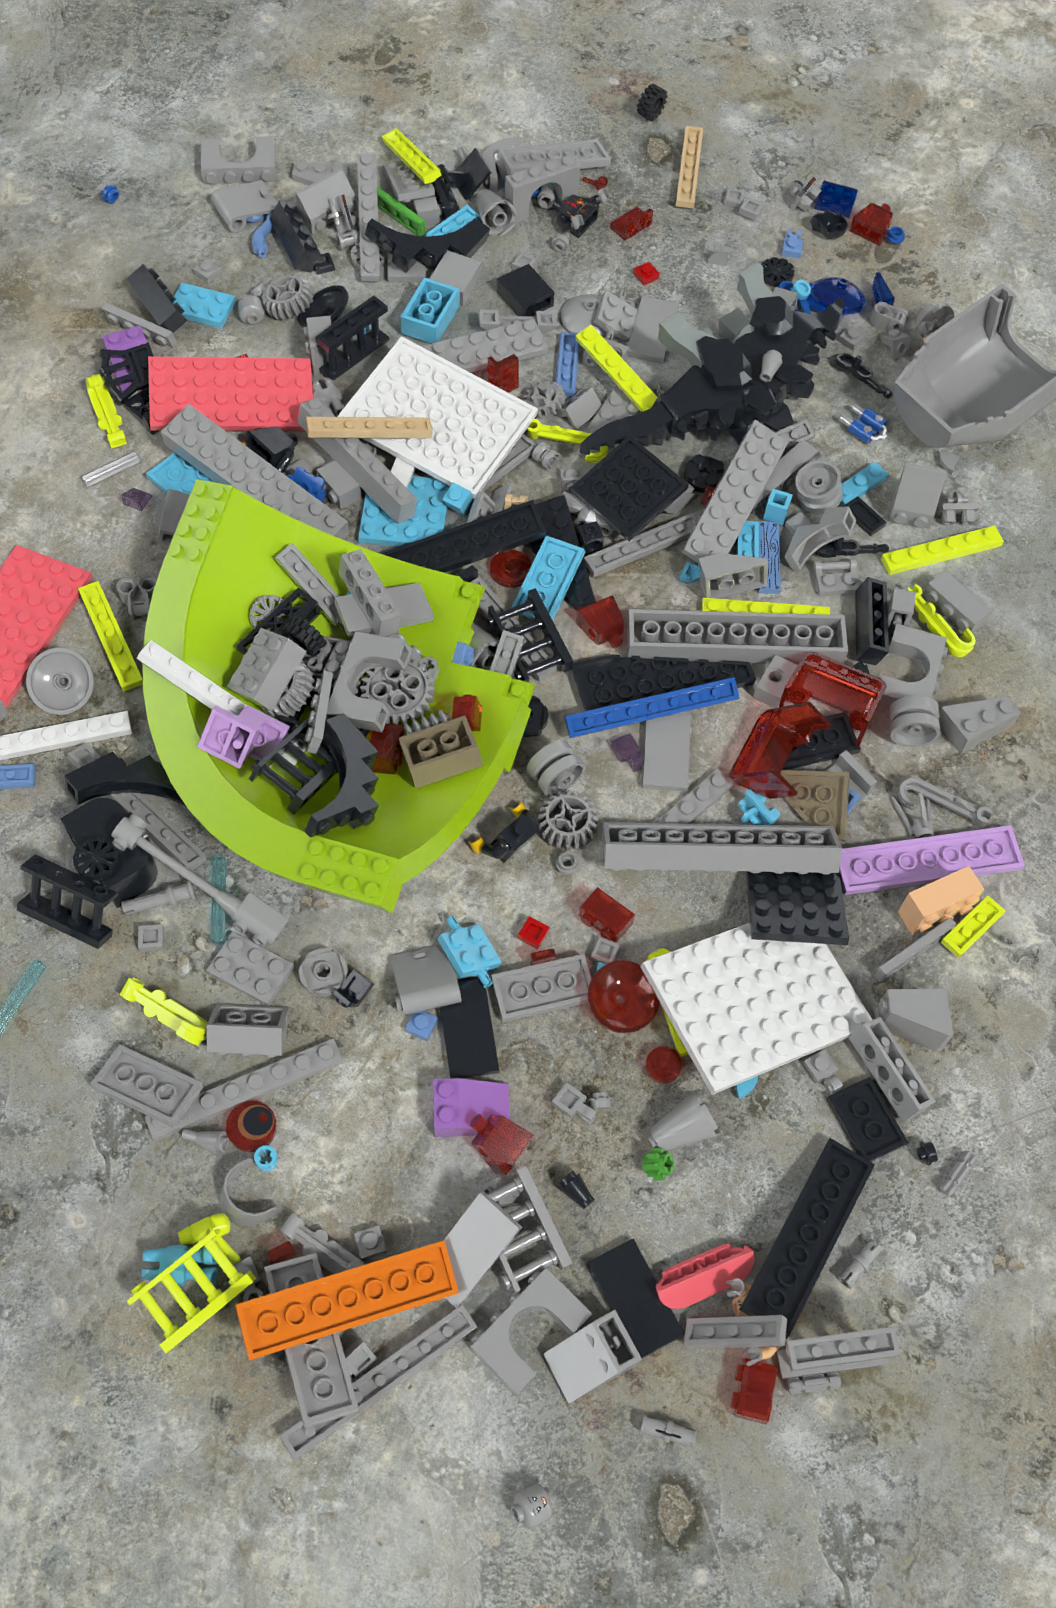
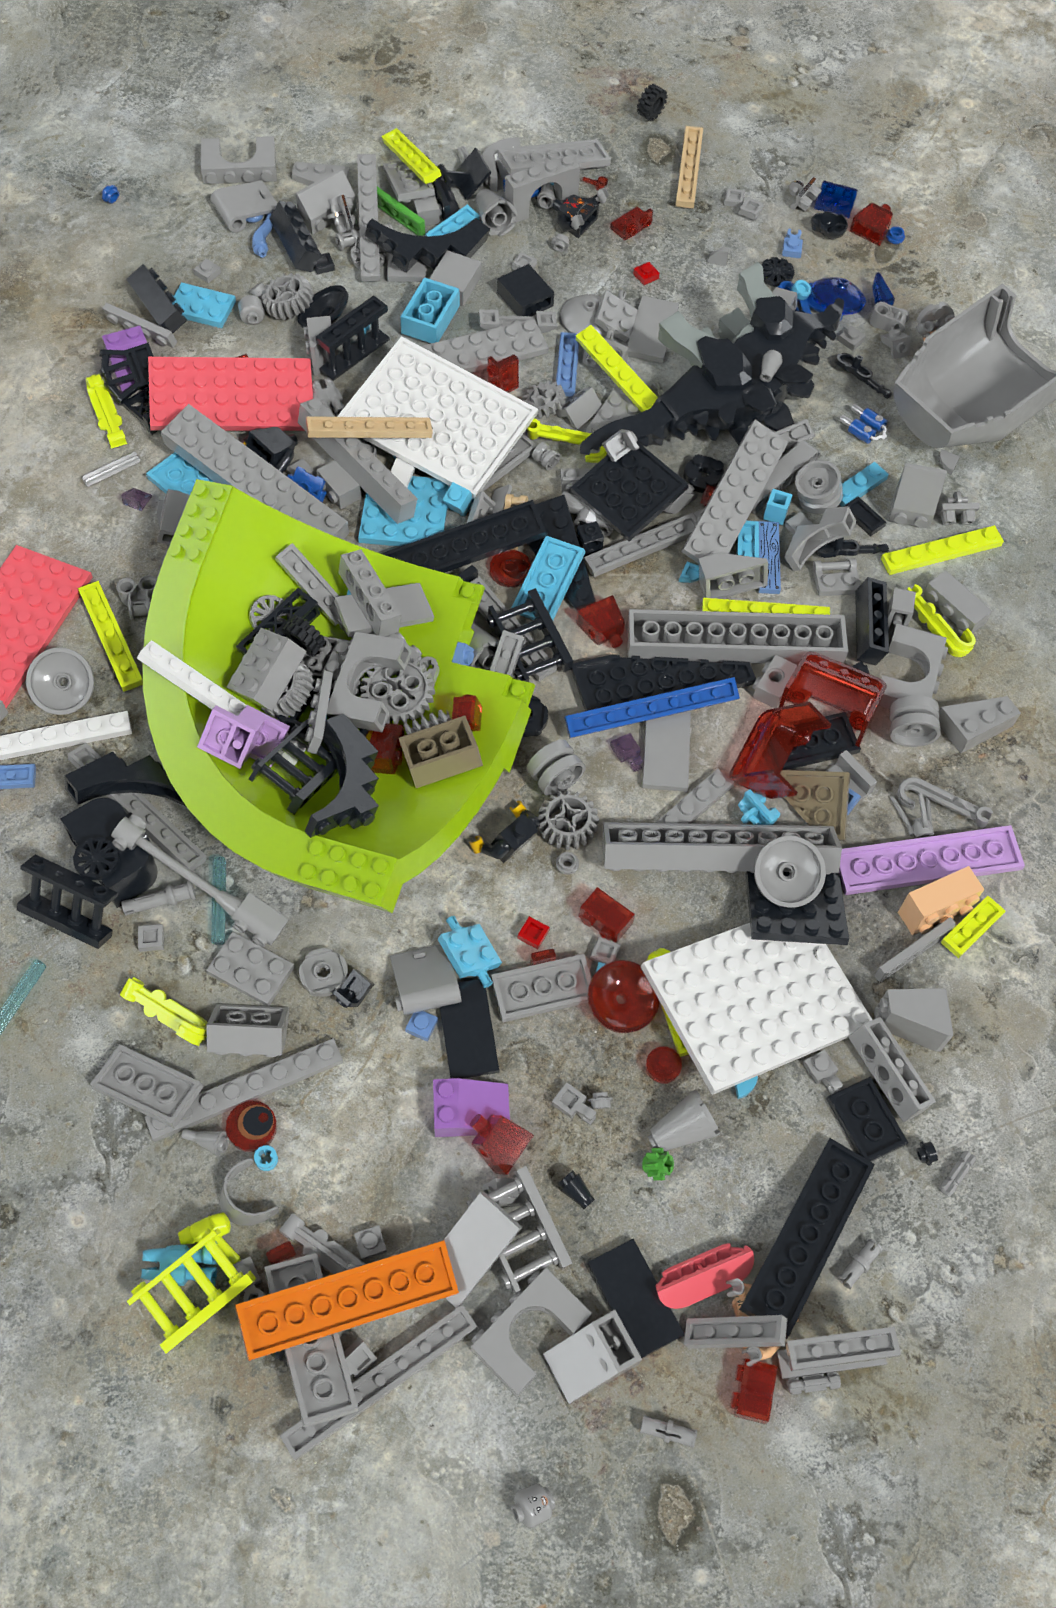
(620, 444): none -> light grey bracket
(805, 868): none -> light grey dish

